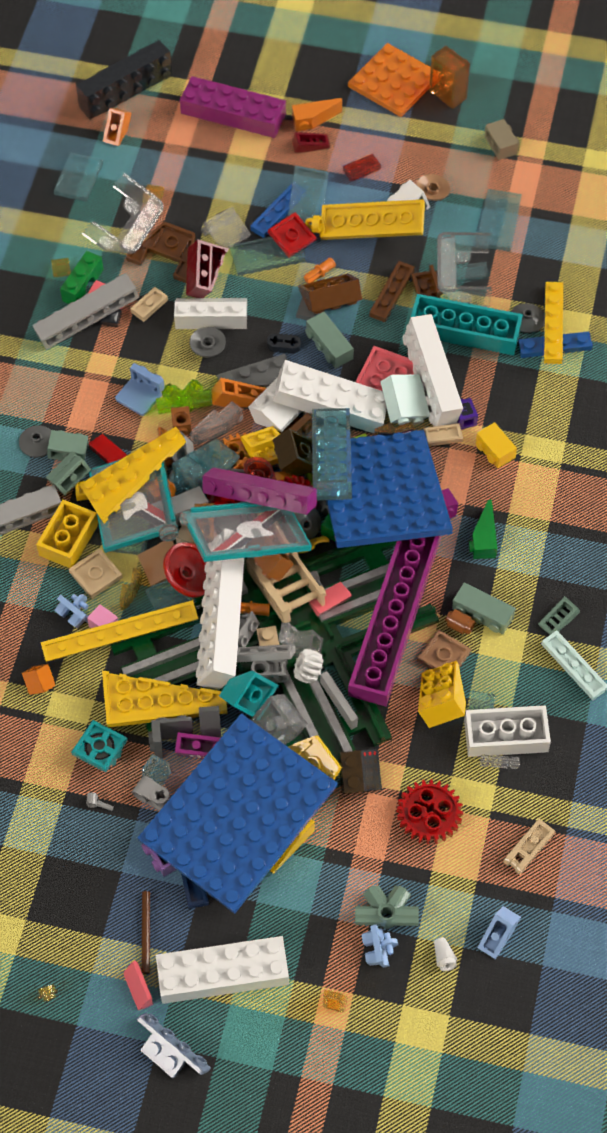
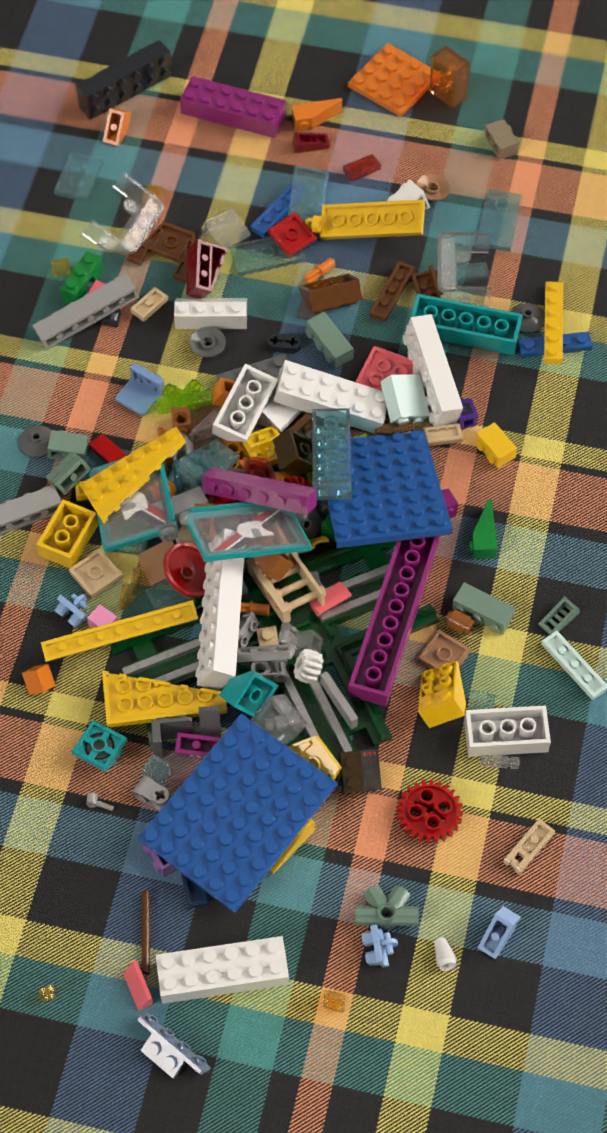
(244, 405): none -> white slope

